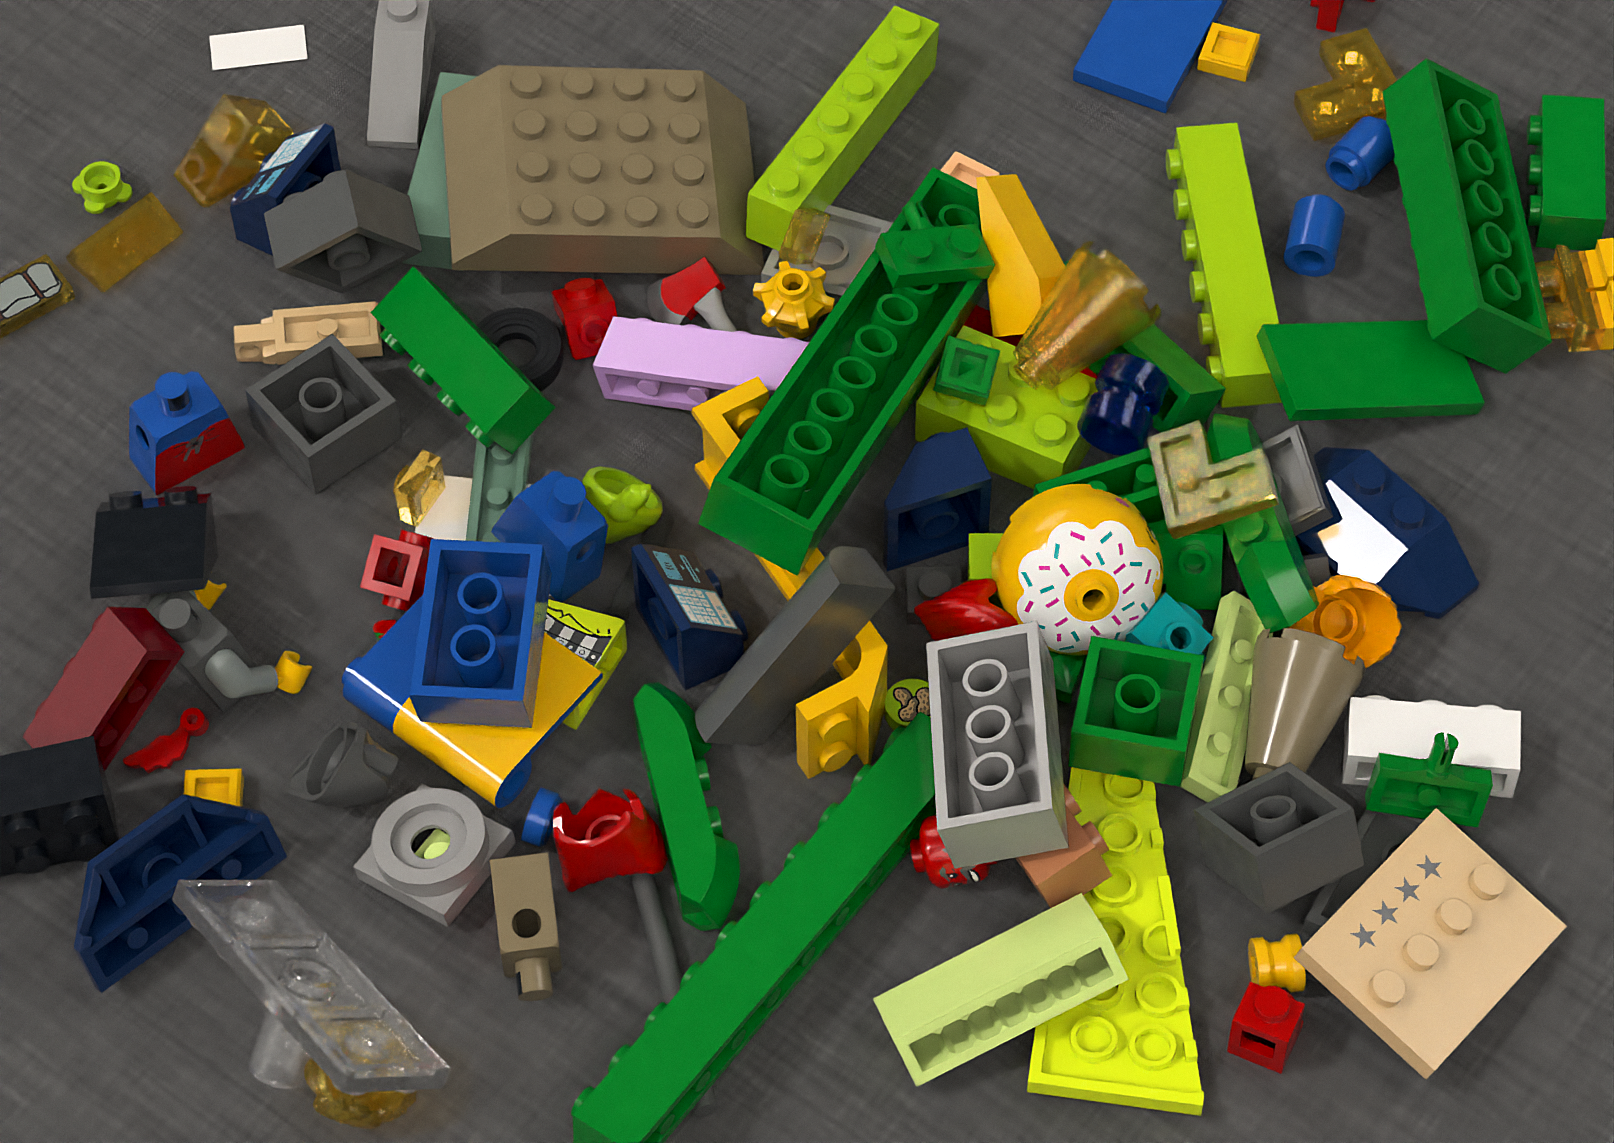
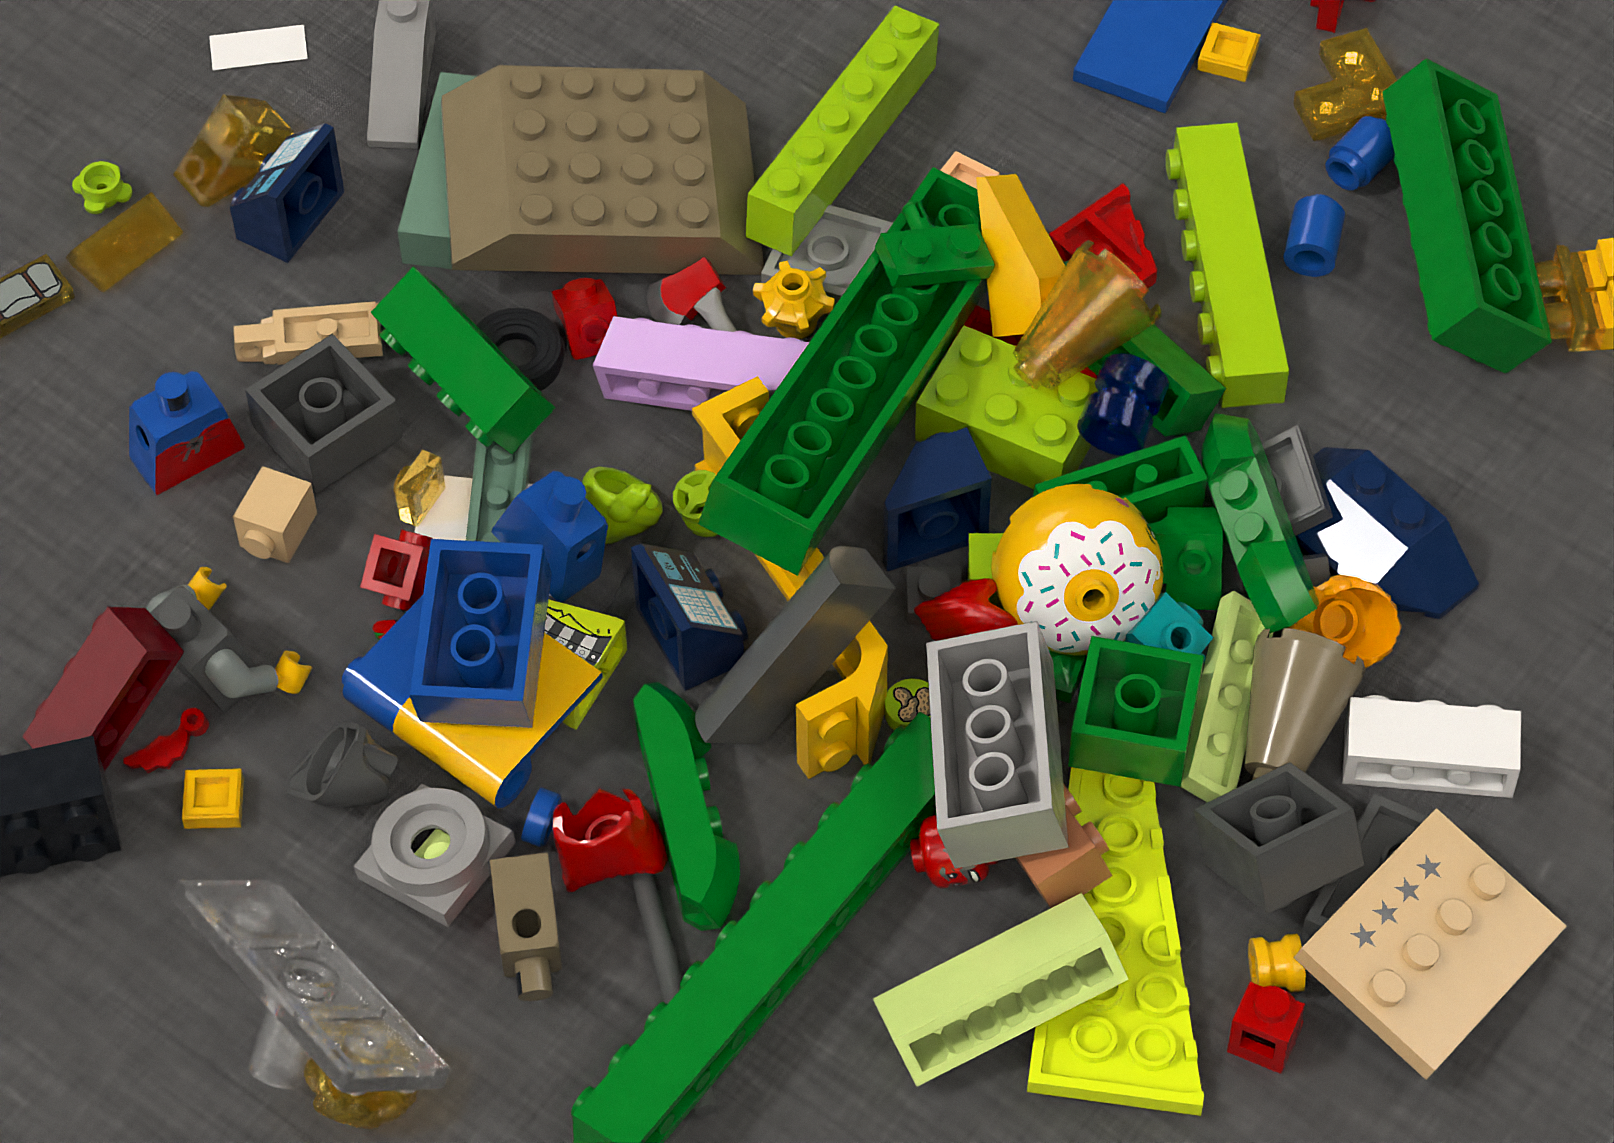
(131, 884): dark blue wedge -> none
(153, 543): black slope -> none
(275, 515): none -> tan brick
(342, 231): dark grey brick -> none
(689, 496): none -> lime wheel
(804, 236): clear yellow tile -> none
(966, 370): green tile -> none
(1111, 227): none -> red wing
(1202, 493): clear yellow plate -> none
(1366, 371): green tile -> none
(1421, 785): green plate -> none
(1567, 172): green brick -> none

